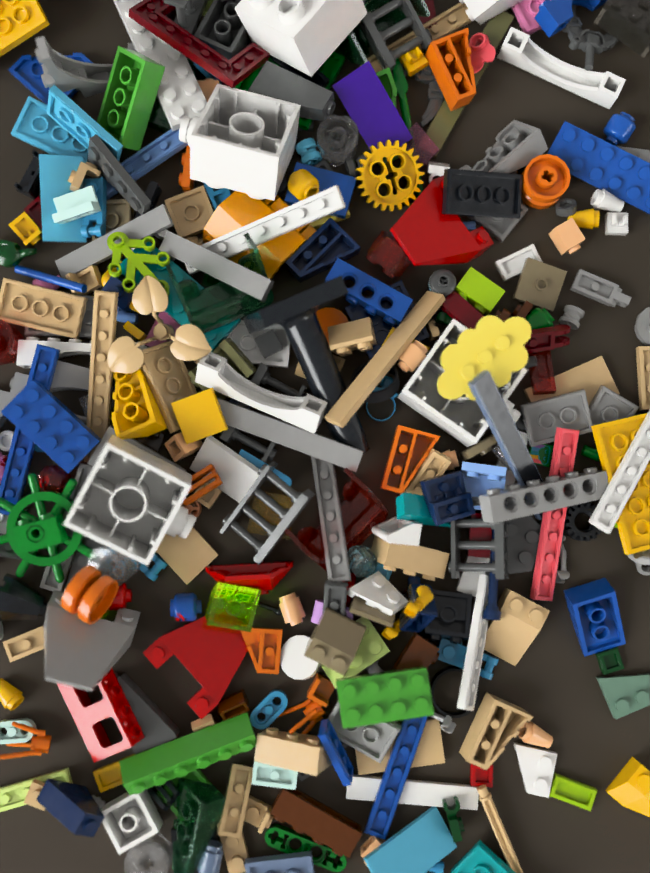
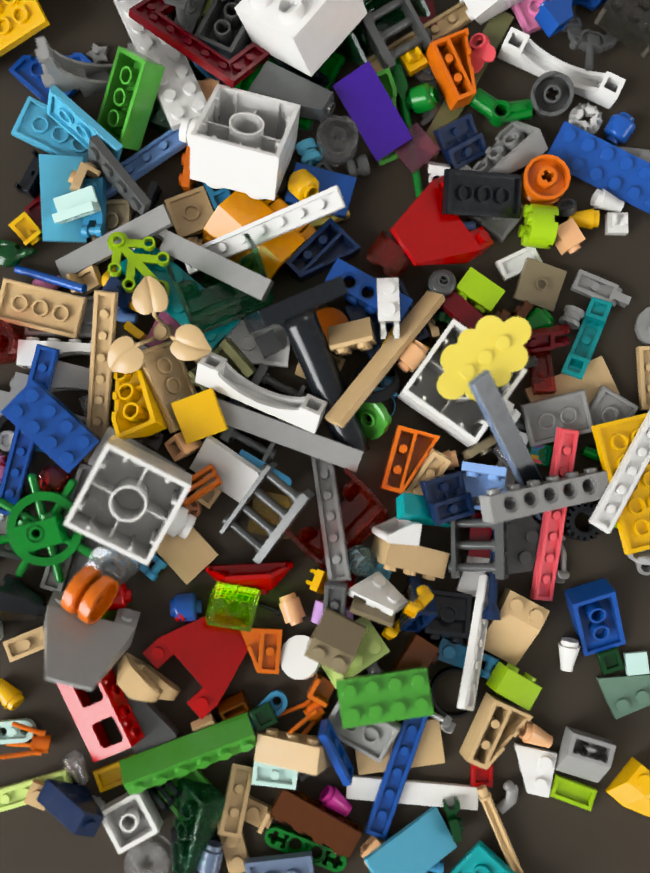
(75, 765): none -> clear cone
(98, 54): none -> light grey piece
(143, 682): none -> tan connector
(263, 716): none -> dark green tile
(319, 580): none -> yellow tile
(335, 801): none -> dark pink cone
(380, 419): none -> bright green plate
(388, 305): none -> white hinge
(407, 169): yellow gear -> none
(422, 98): none -> green head
(460, 141): none -> dark blue slope
(510, 797): none -> light grey arm
(511, 110): none -> green piece
(513, 685): none -> lime brick
(539, 226): none -> lime brick
(557, 83): none -> dark grey brick
(568, 653): none -> white cone
(578, 112): none -> white gear
(584, 755): none -> light grey slope
(587, 338): none -> teal slope
(636, 663): none -> light aqua tile

